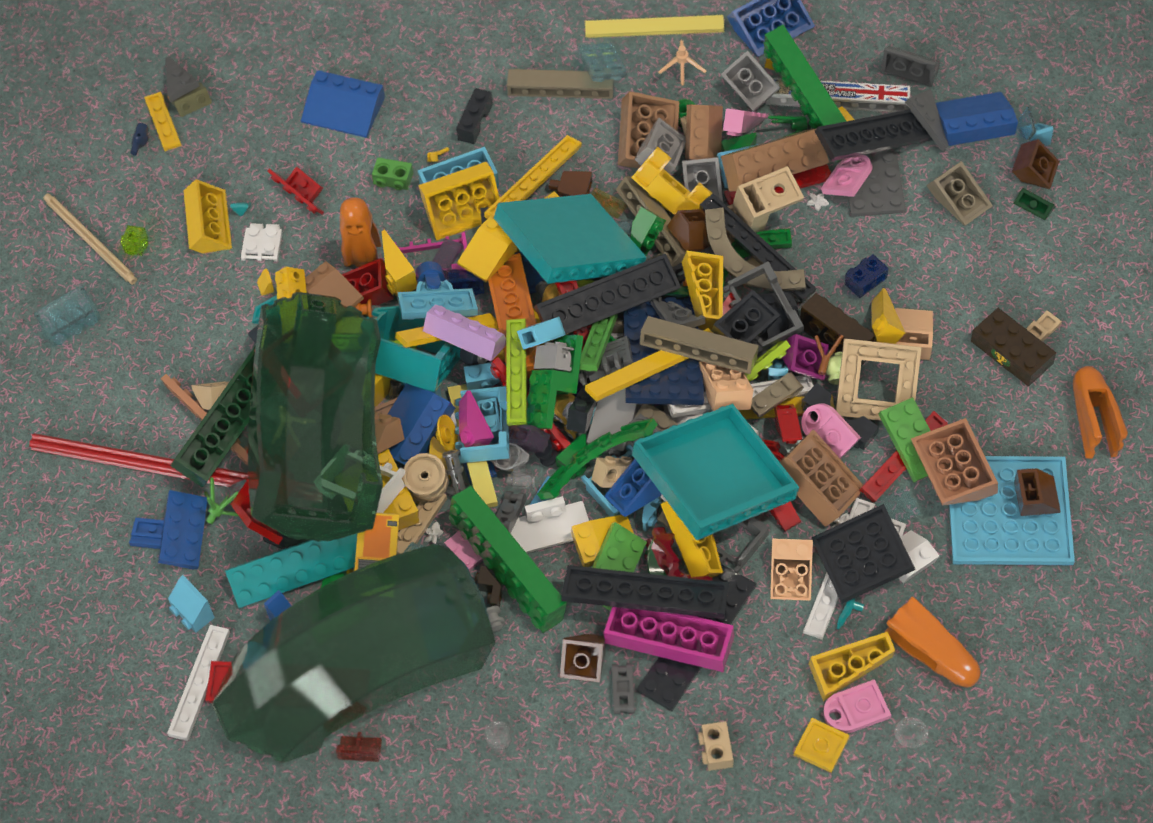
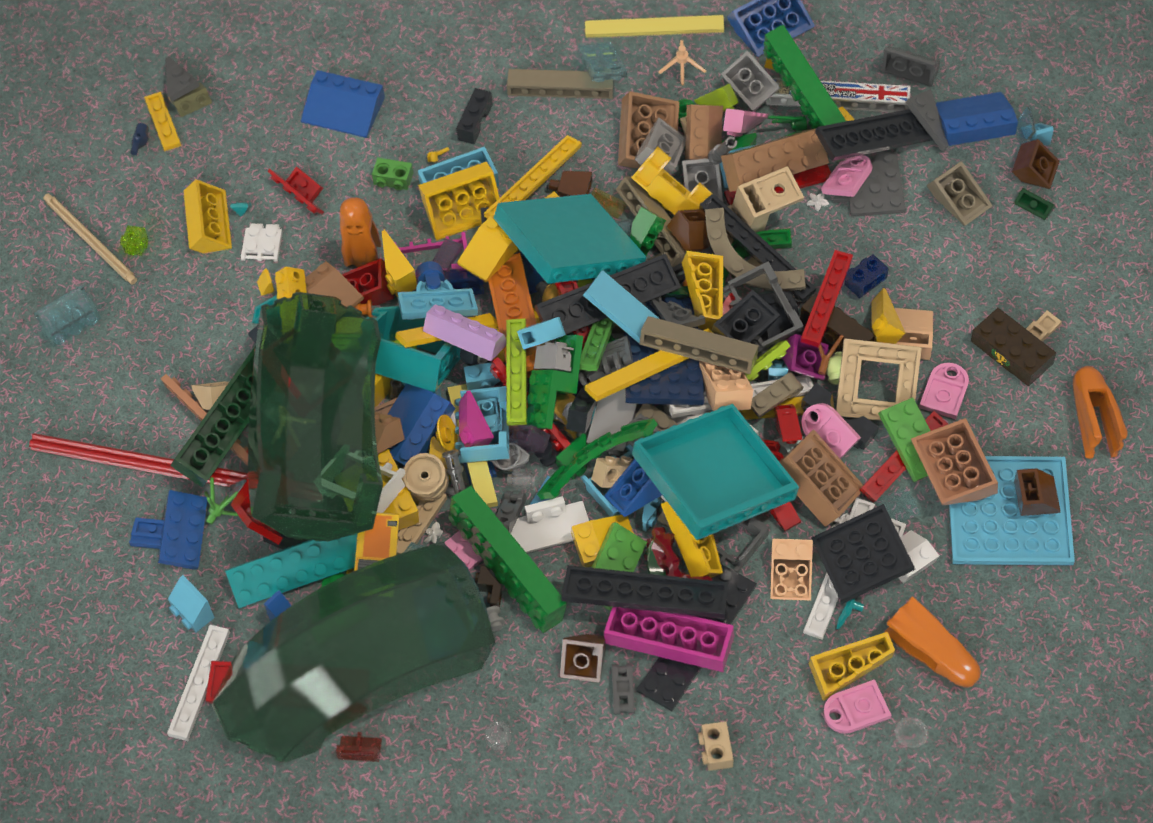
(618, 304): none -> medium azure tile
(721, 149): none -> dark grey pin
(722, 96): none -> lime slope
(821, 745): yellow plate -> none
(826, 298): none -> red plate
(945, 392): none -> bright pink plate

